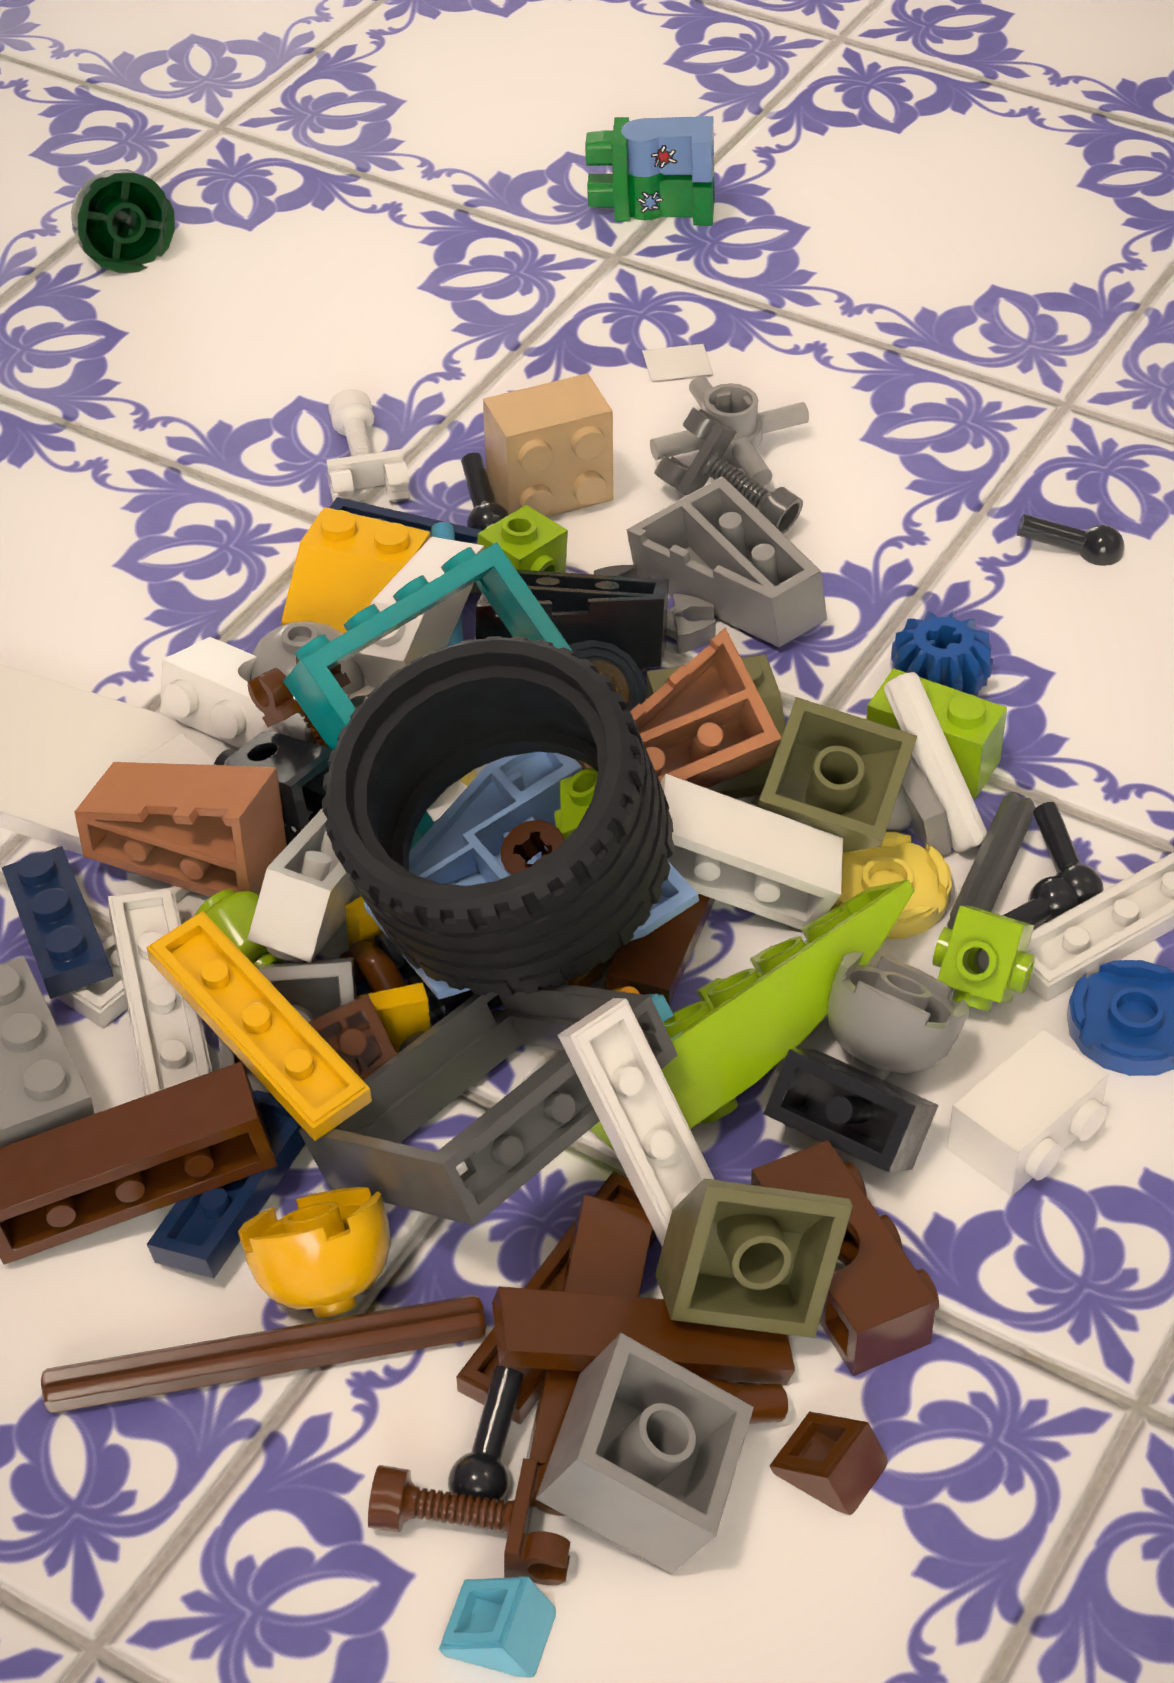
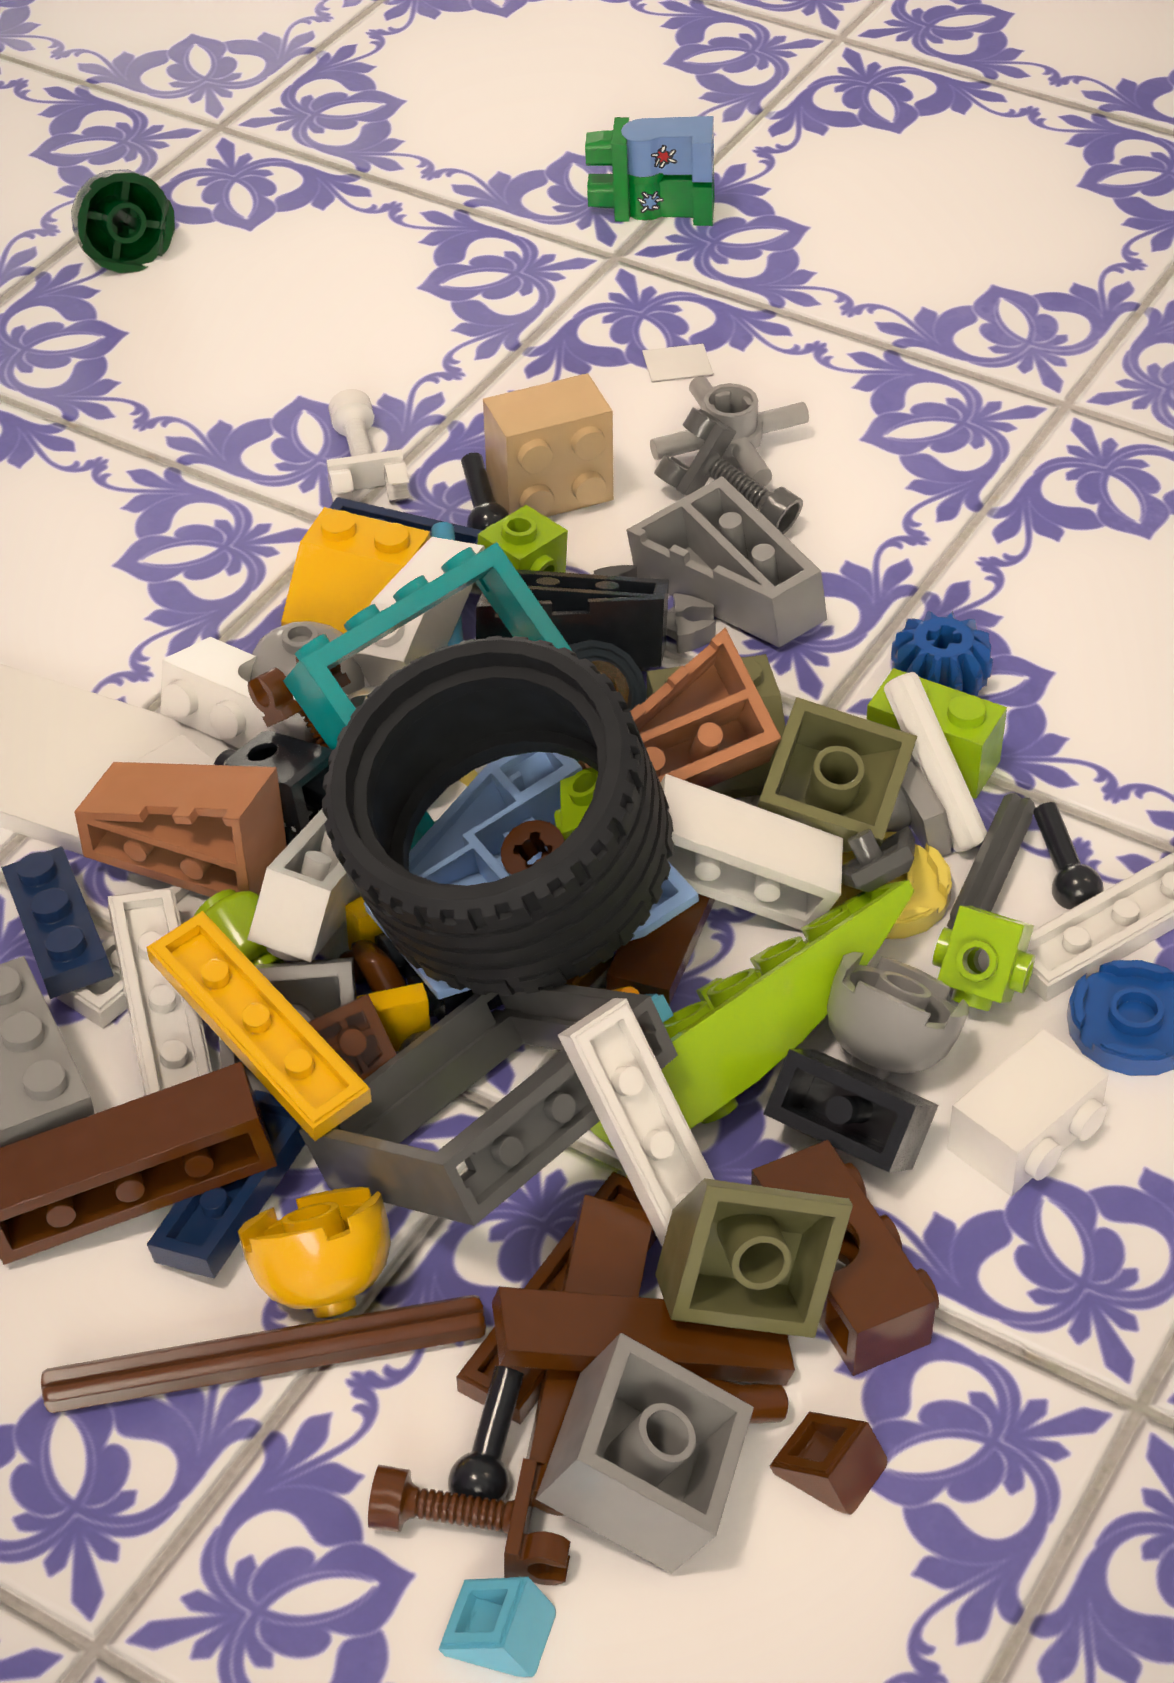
(877, 864): none -> dark grey piece
(1046, 901): black bar -> none
(1097, 545): black bar -> none

